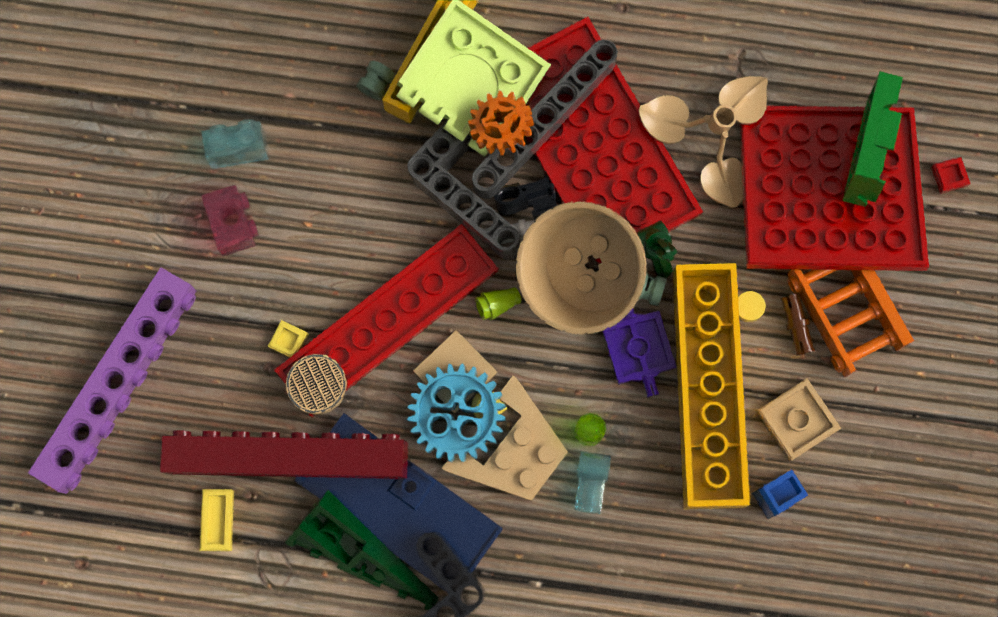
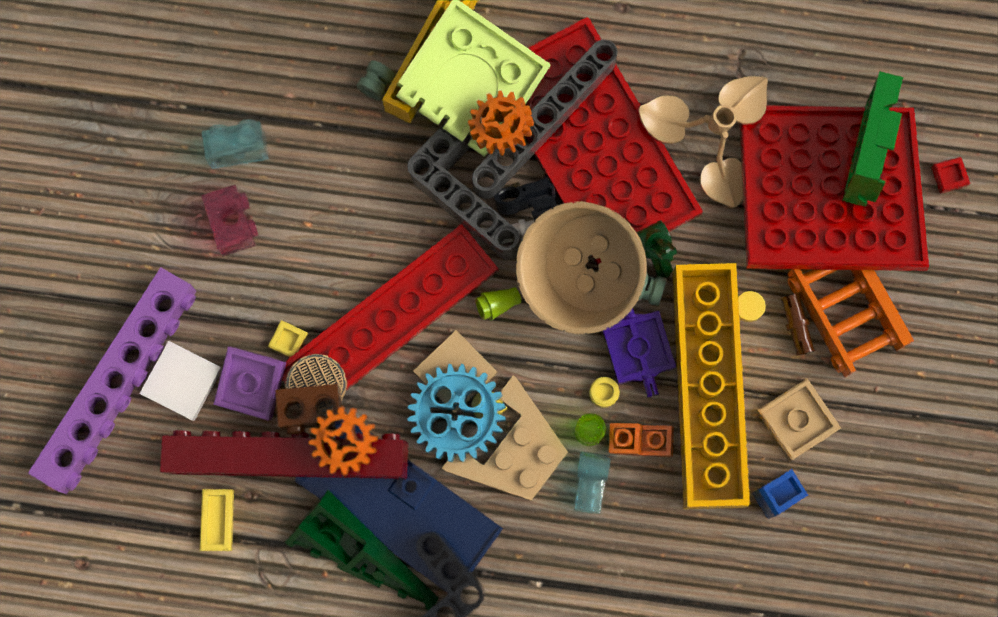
(181, 381): none -> white tile
(249, 383): none -> medium lavender tile
(309, 399): none -> reddish brown brick
(338, 453): none -> orange gear
(604, 392): none -> light yellow tile
(641, 440): none -> orange slope

